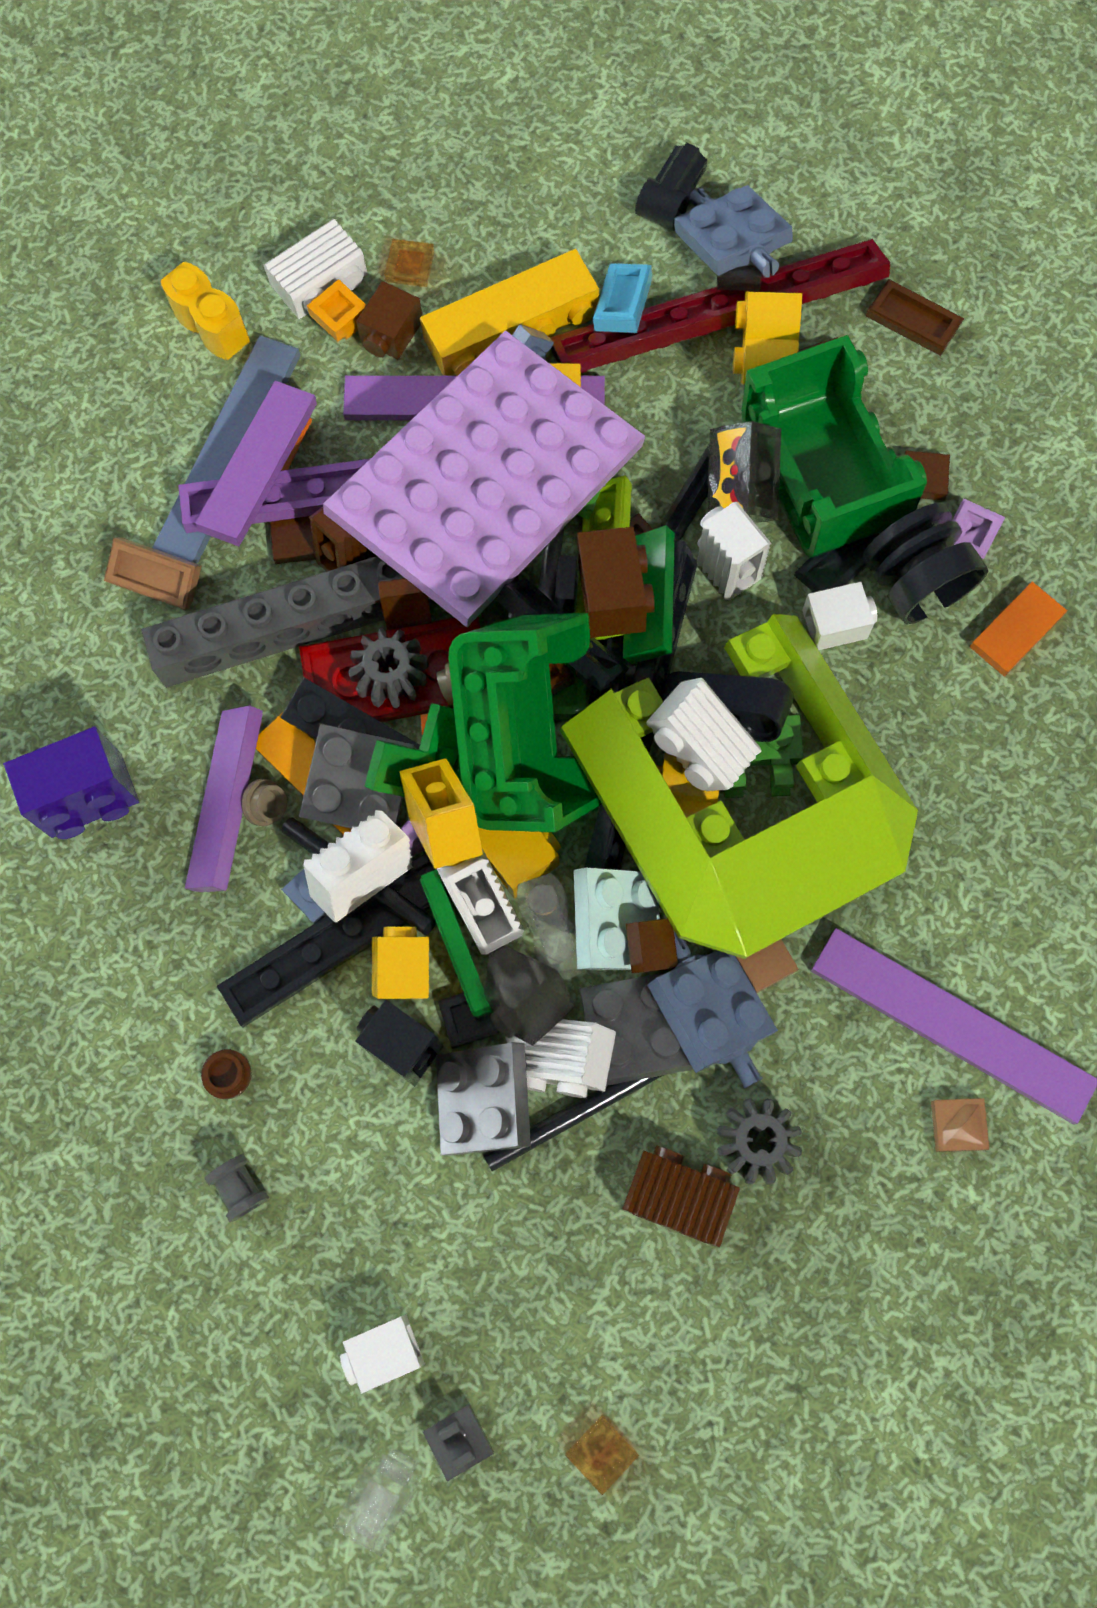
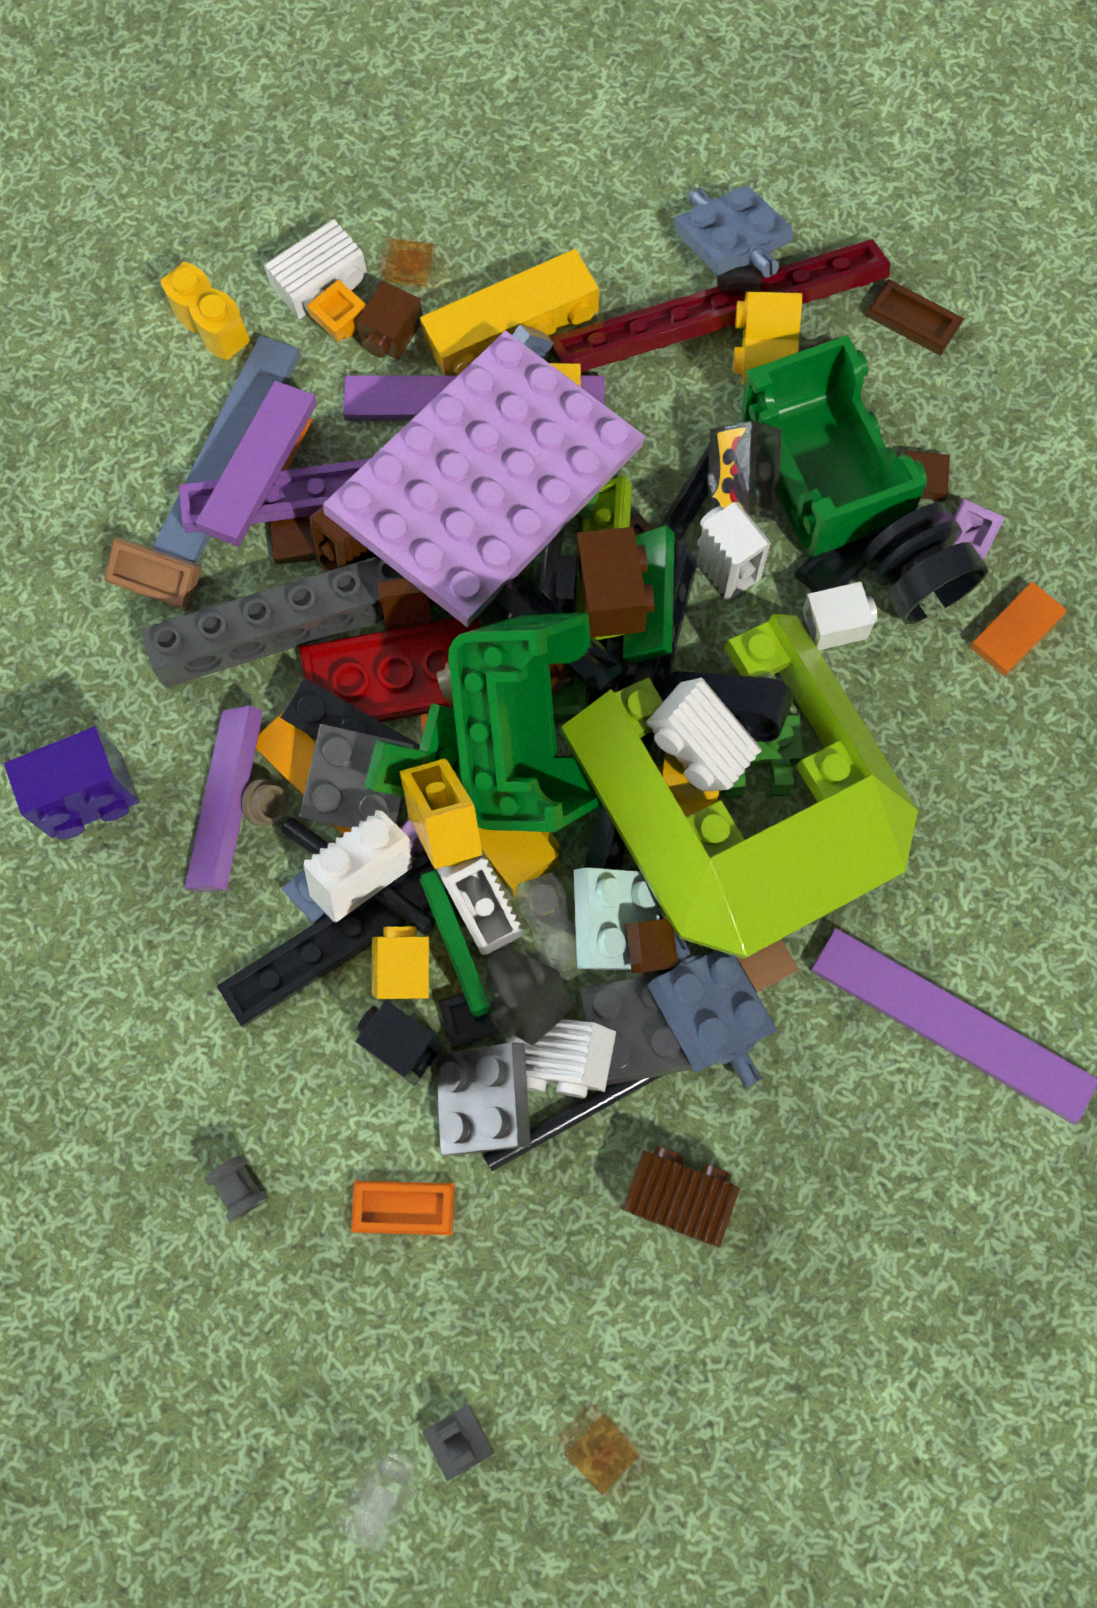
(226, 1074): reddish brown plate -> none
(380, 654): dark grey gear -> none
(381, 1354): white brick -> none
(403, 1207): none -> orange tile
(622, 298): medium azure tile -> none
(670, 191): black piece -> none
(761, 1158): dark grey gear -> none
(960, 1125): medium nougat tile -> none

